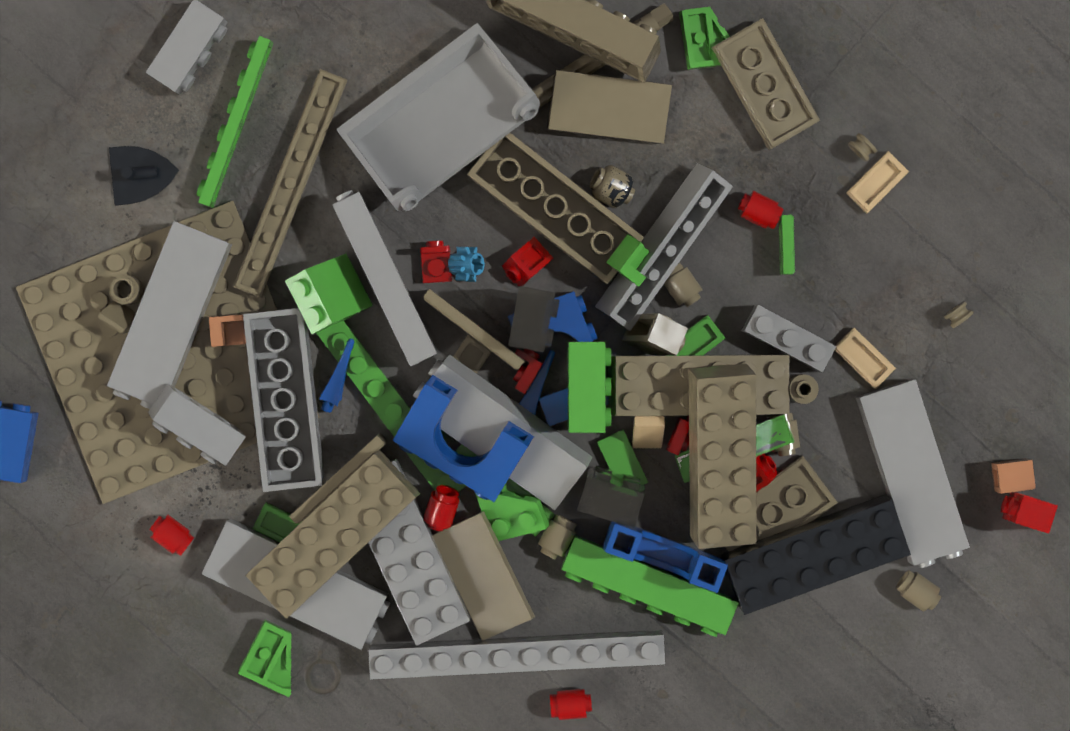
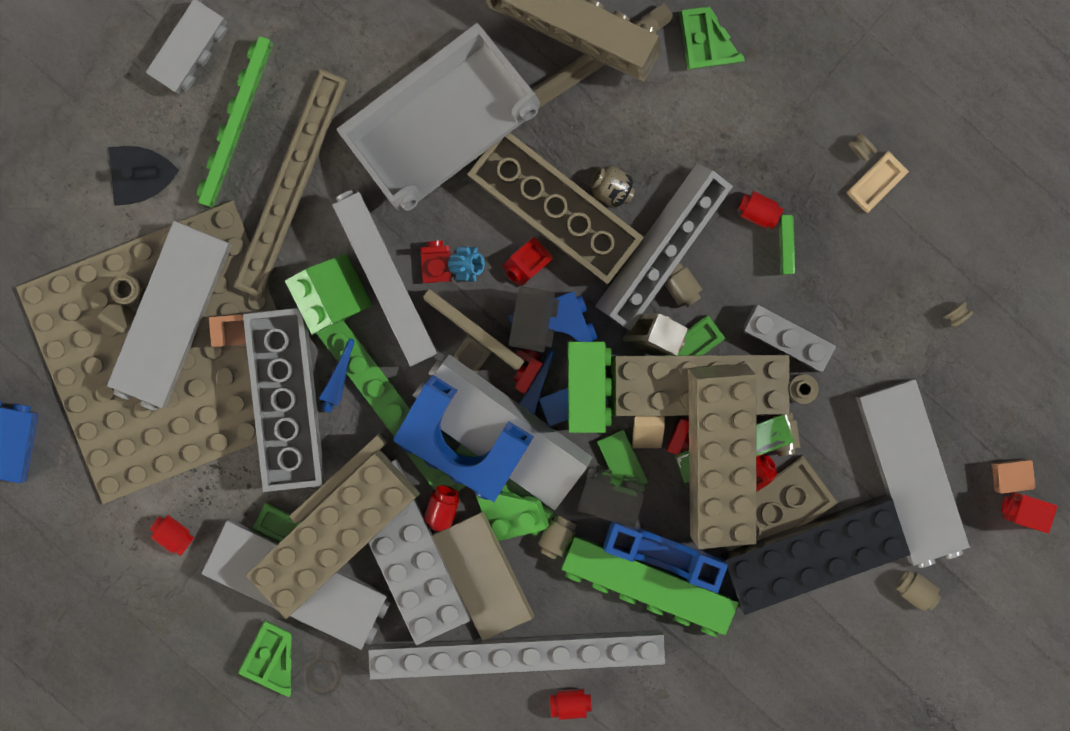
(195, 425): light grey brick -> none
(609, 106): dark tan tile -> none
(628, 258): bright green panel -> none
(765, 84): dark tan tile -> none
(864, 358): tan tile -> none

